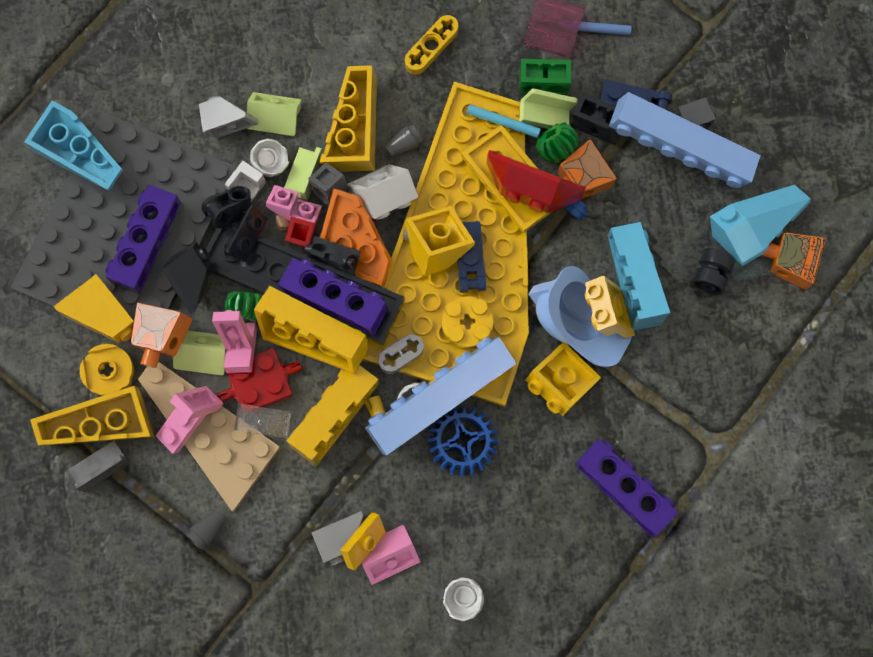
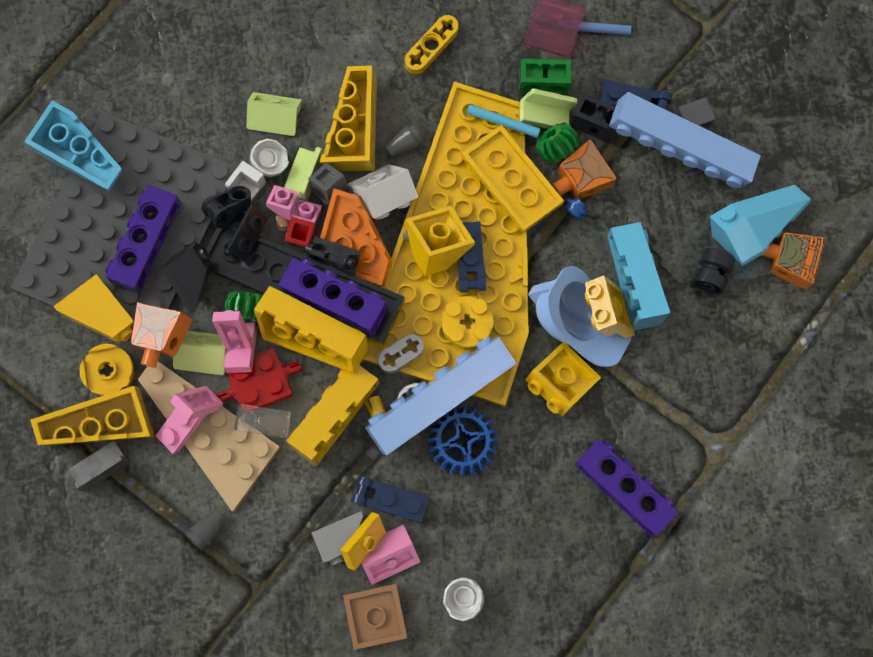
(223, 117): slope -> none
(375, 616): none -> medium nougat plate
(391, 499): none -> dark blue plate
(530, 185): red wedge -> none

